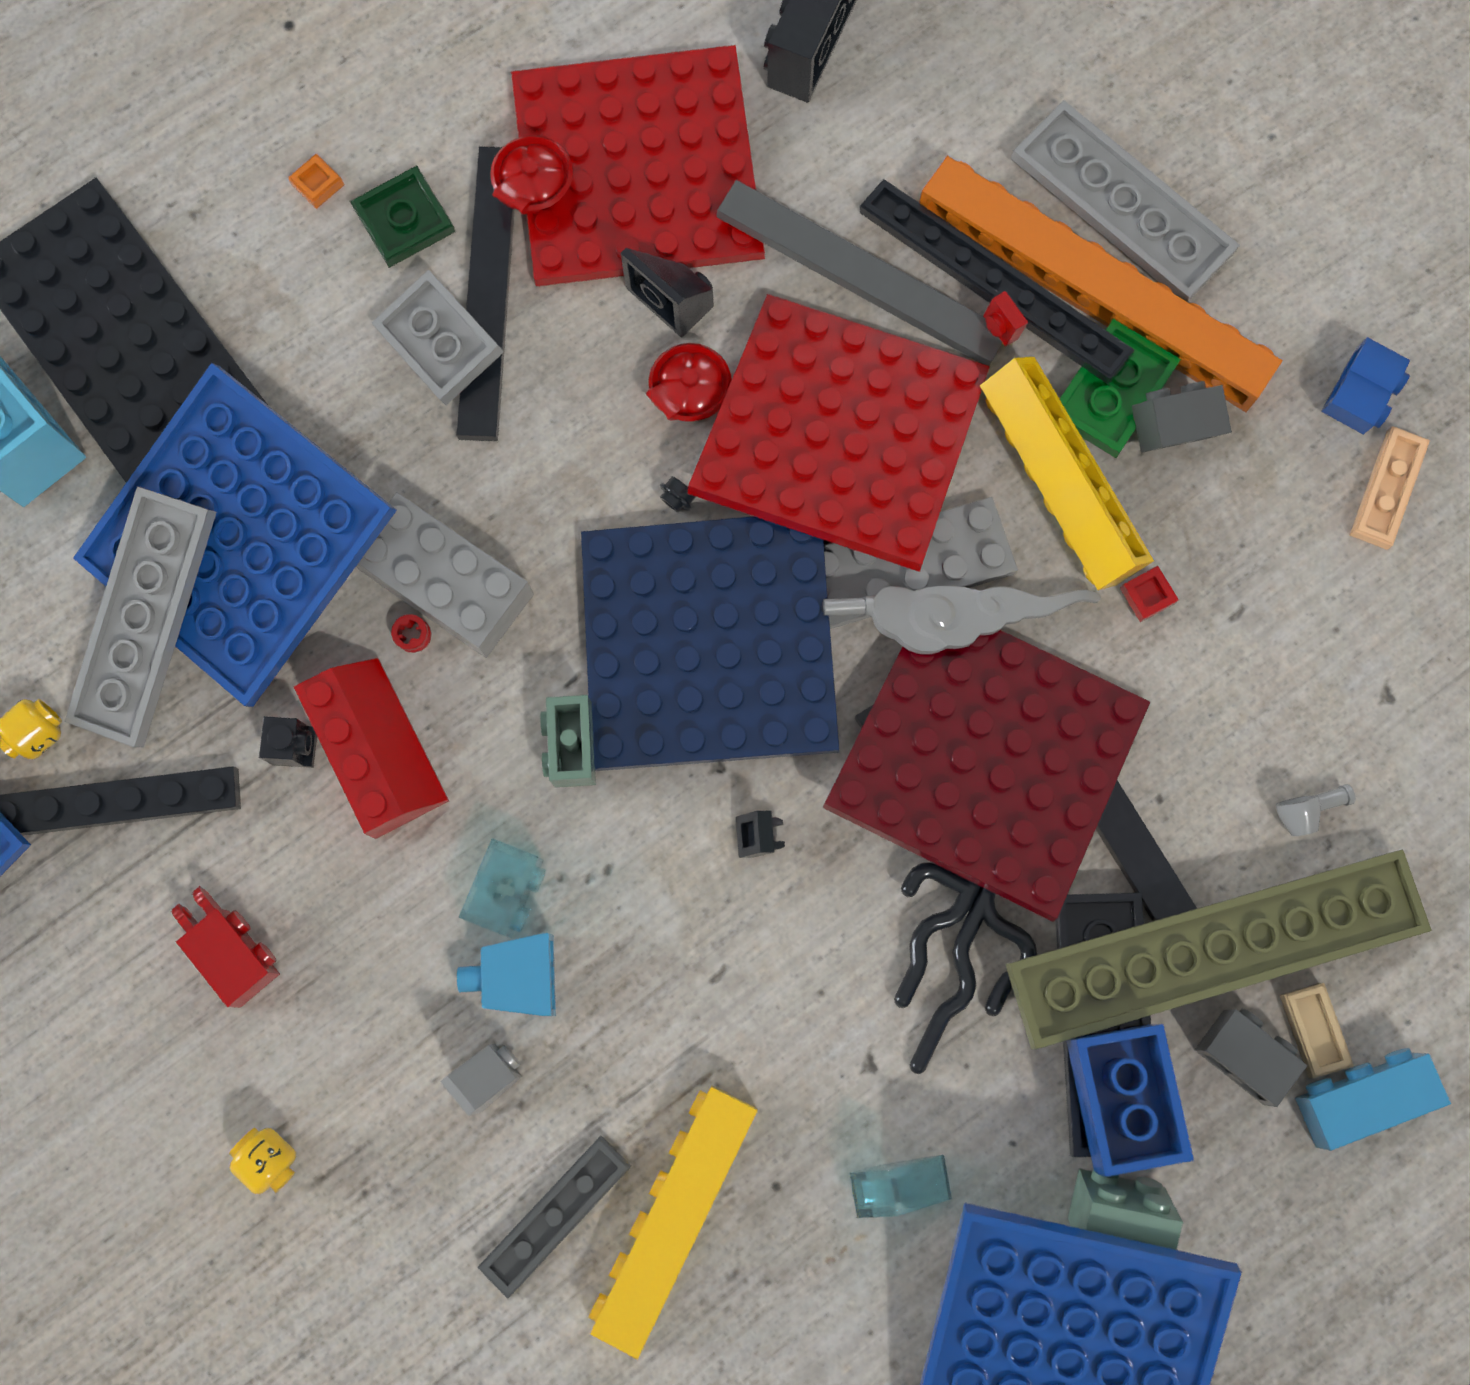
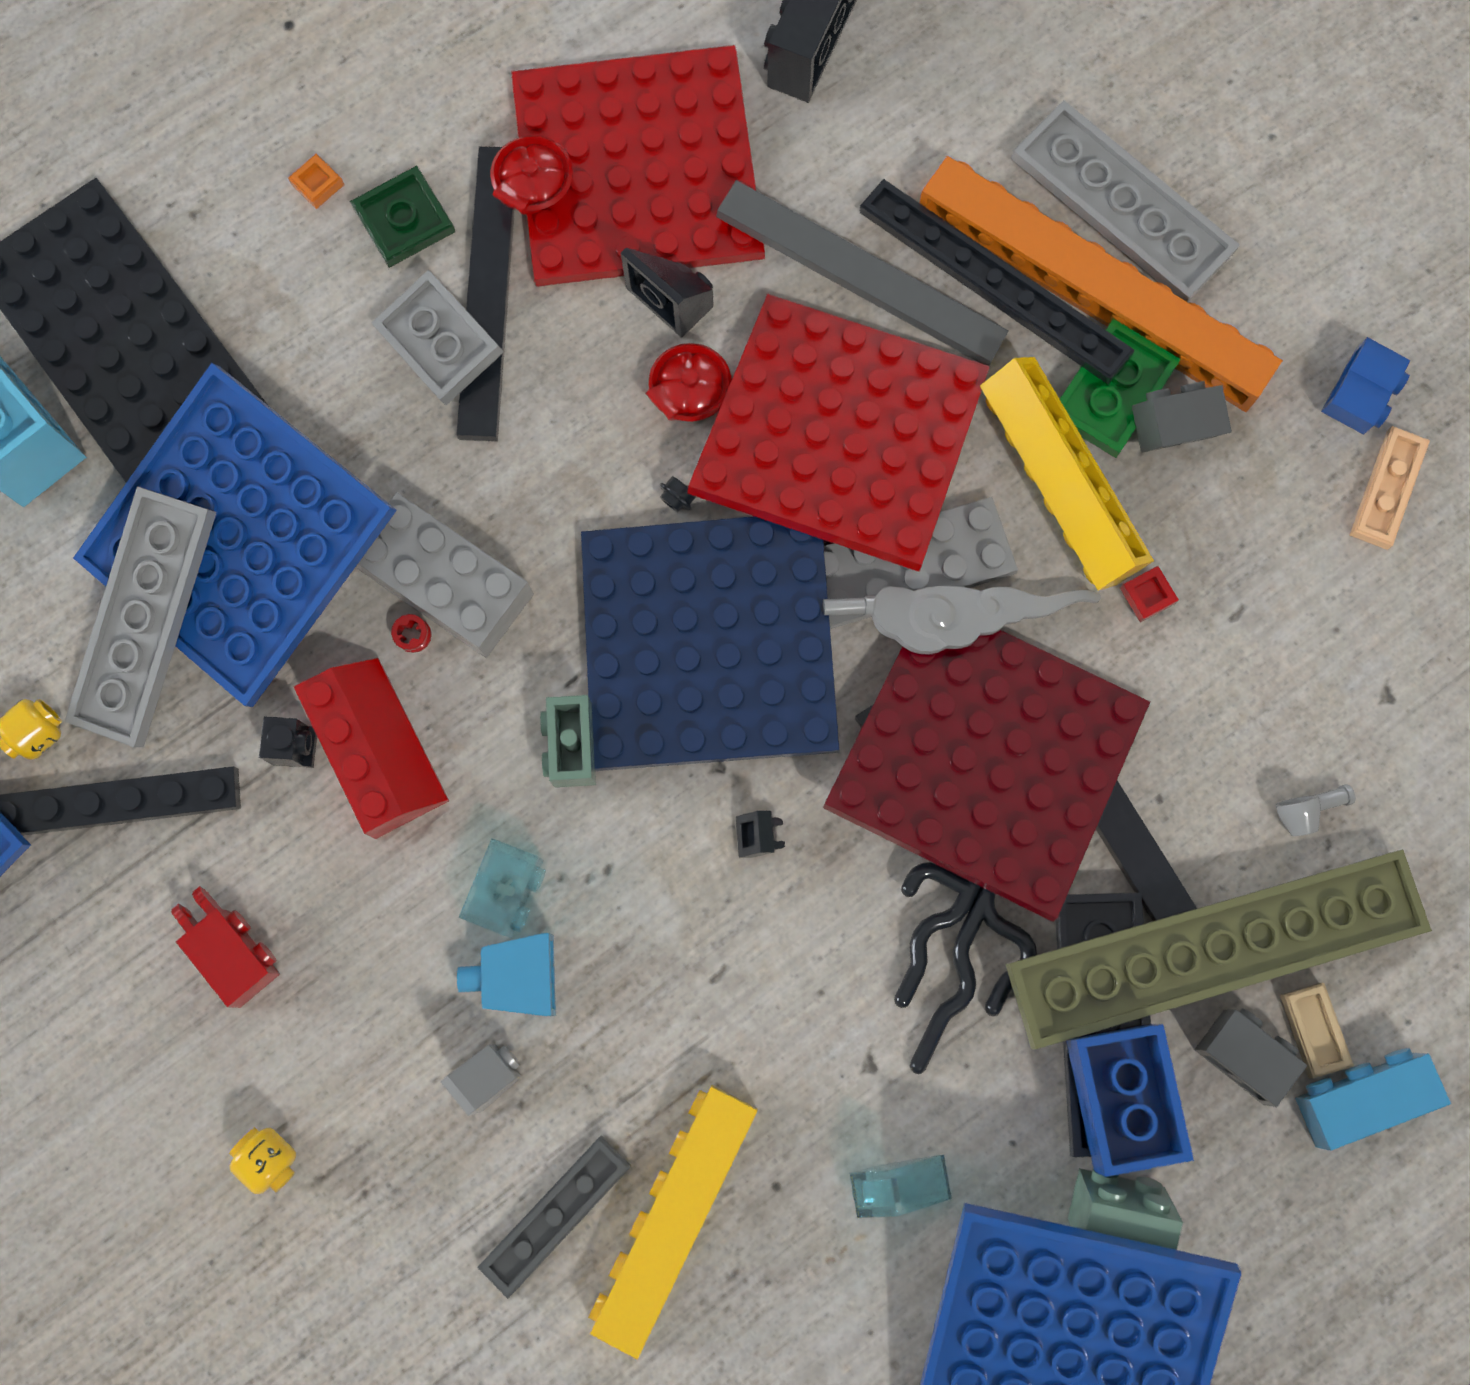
(1004, 319): red plate -> none

